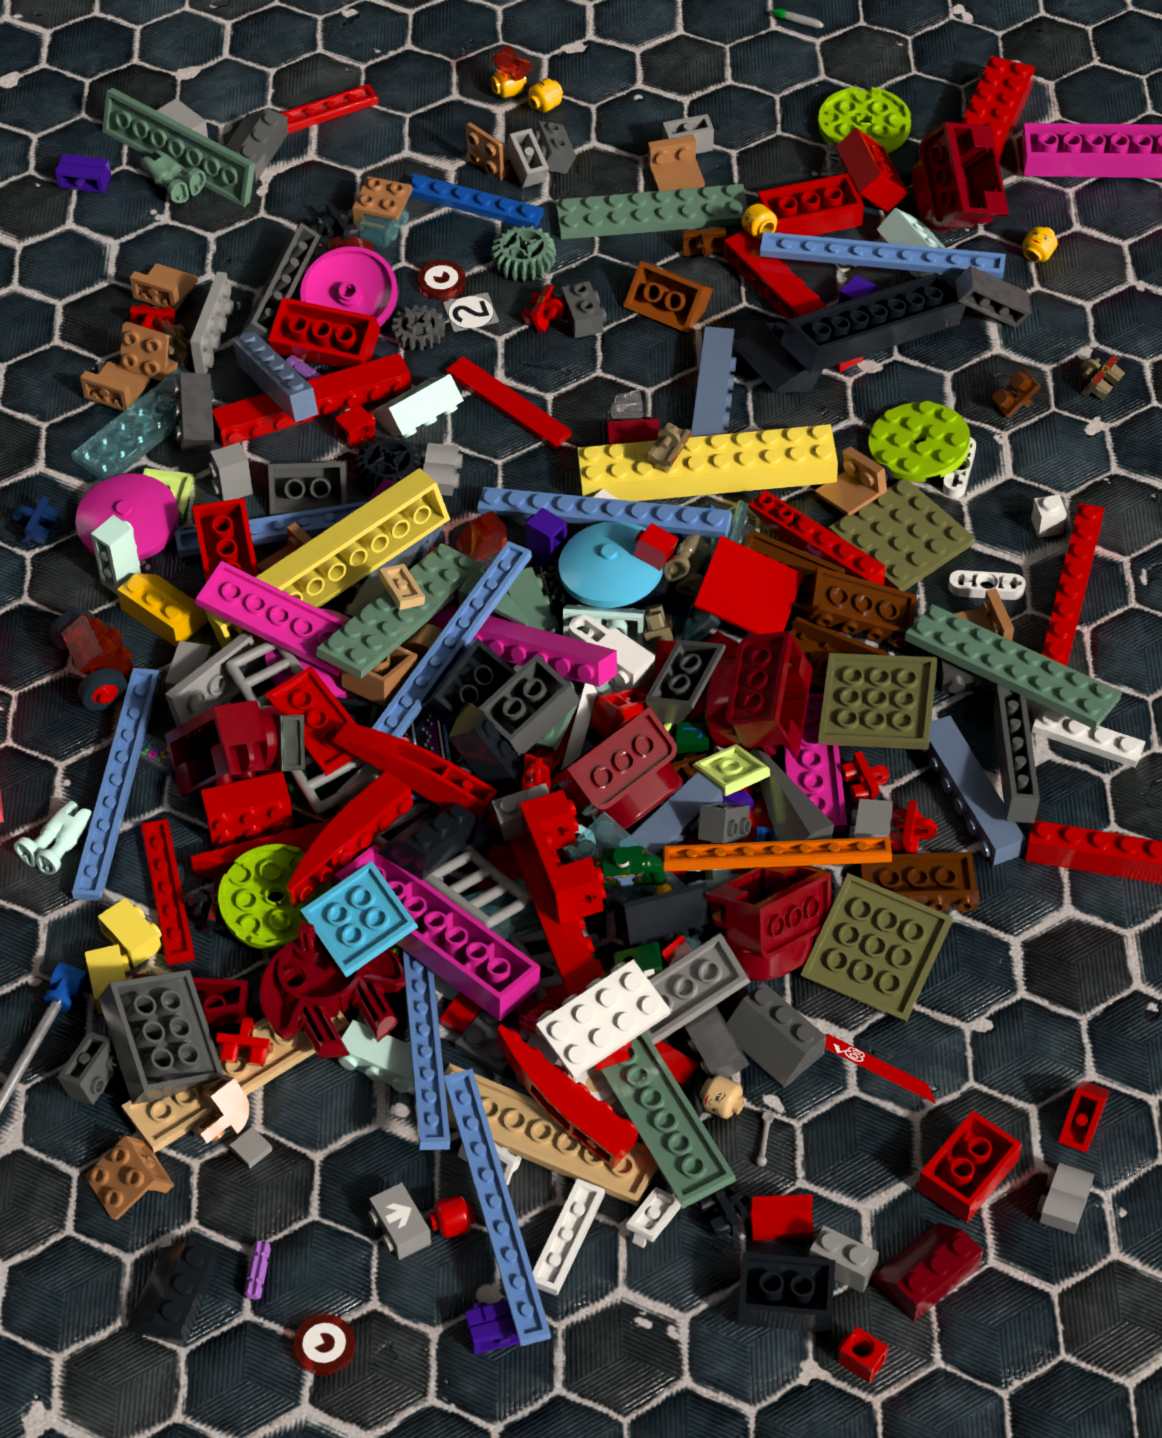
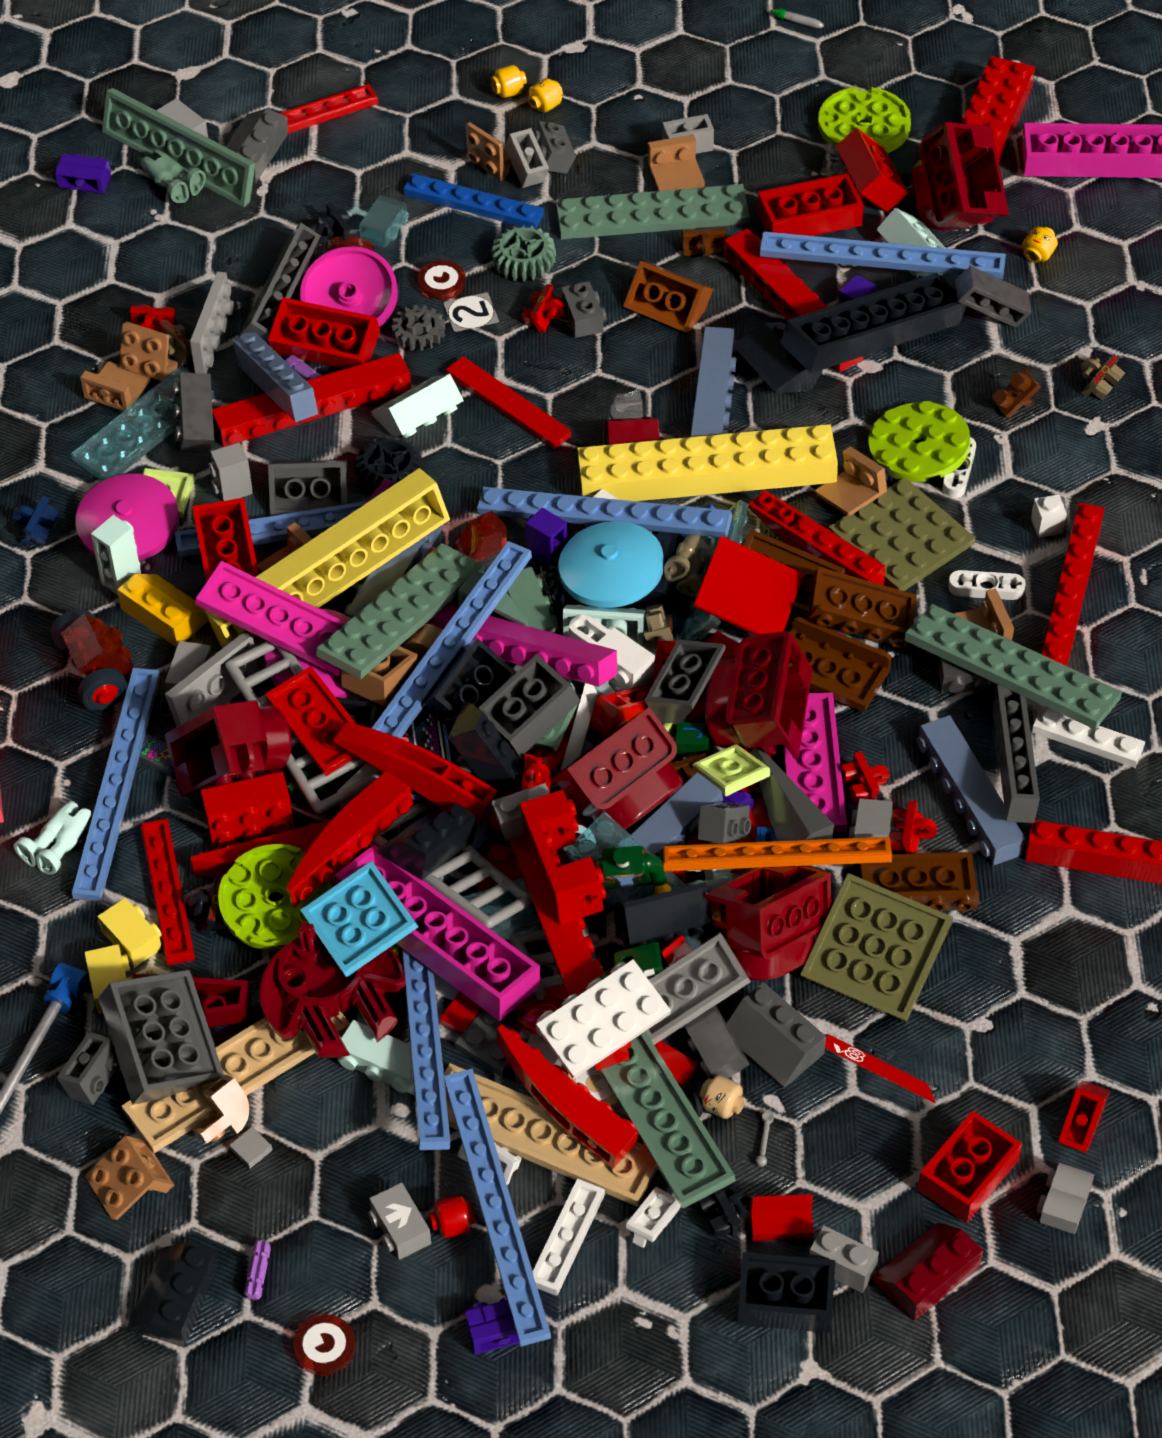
(162, 286): medium nougat bracket -> none
(257, 1046): red hips -> none
(290, 742): pearl dark grey tile -> none
(355, 426): red brick -> none
(381, 199): medium nougat bracket -> none
(401, 586): tan plate -> none
(442, 464): light grey brick -> none
(510, 65): clear red bracket -> none
(655, 546): red brick -> none
(668, 446): dark tan hips -> none
(758, 220): yellow head -> none
(863, 1366): red brick -> none
(878, 701): olive plate -> none

